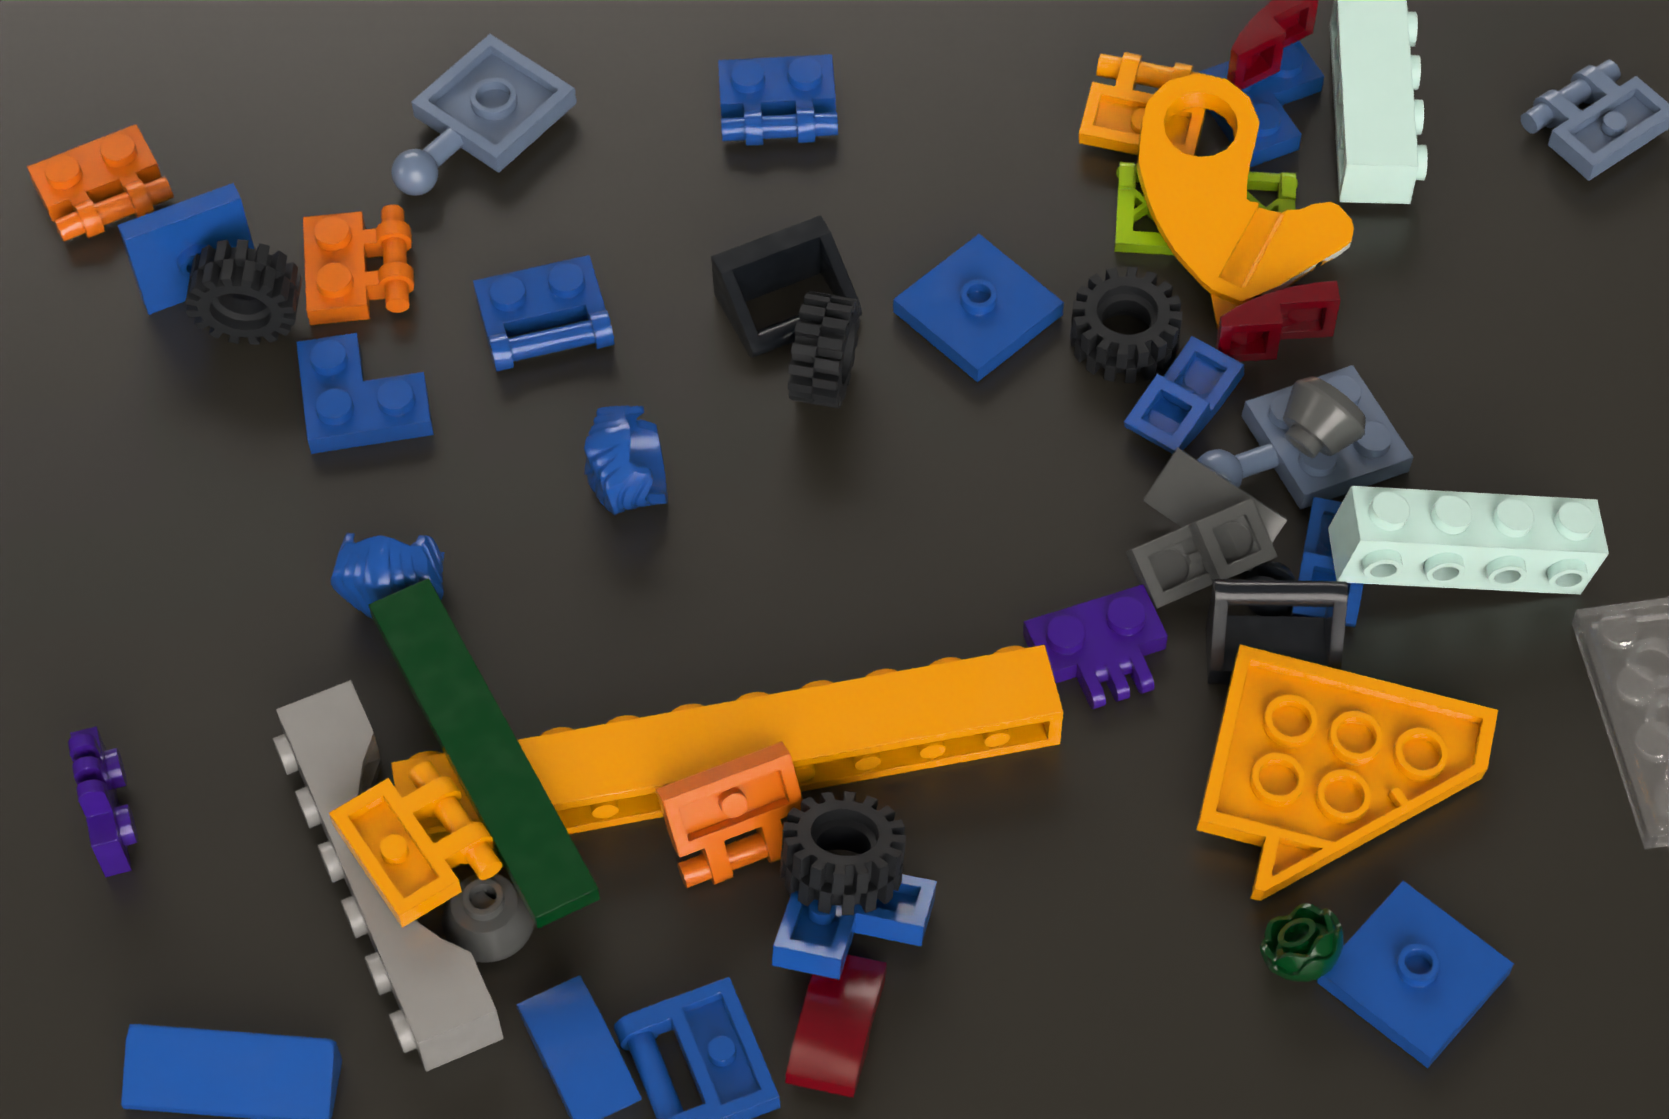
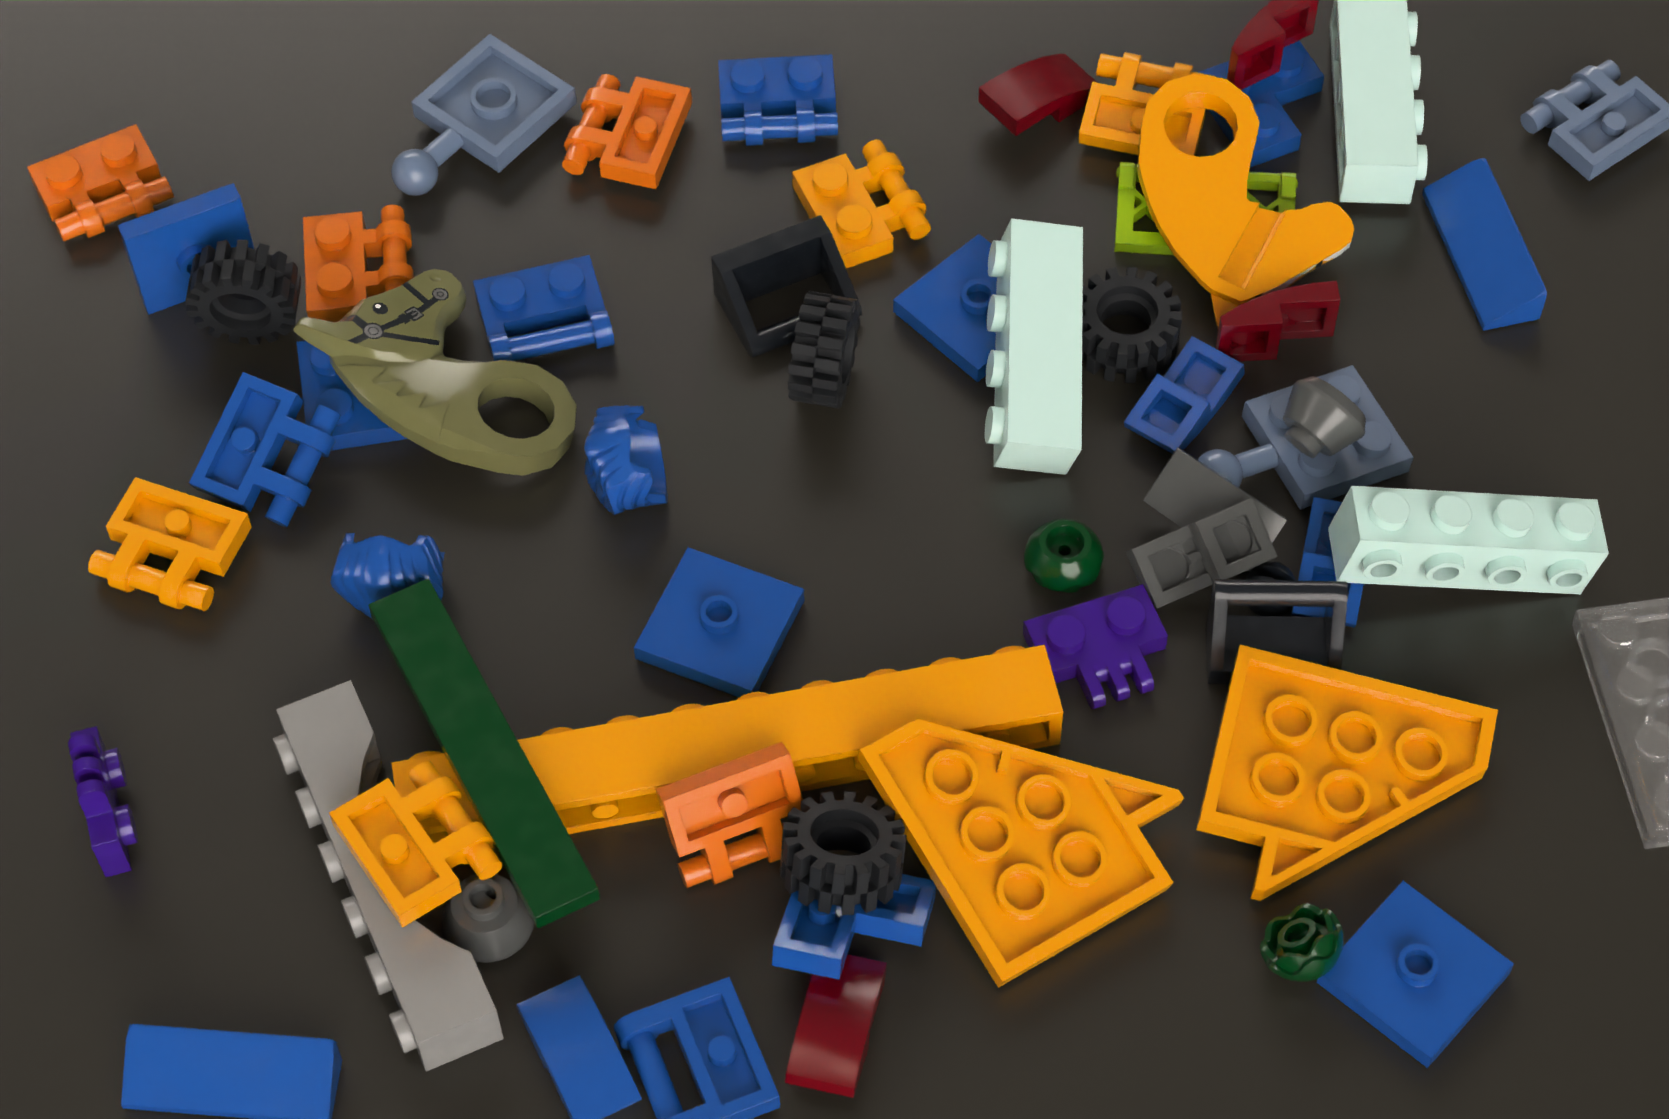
(176, 527): none -> light orange plate
(249, 441): none -> blue plate
(396, 367): none -> olive animal
(642, 137): none -> orange plate
(719, 623): none -> blue plate
(845, 203): none -> light orange plate
(1020, 838): none -> light orange wing
(1035, 90): none -> dark red slope
(1037, 347): none -> light aqua brick
(1058, 571): none -> dark green plate
(1486, 246): none -> blue slope

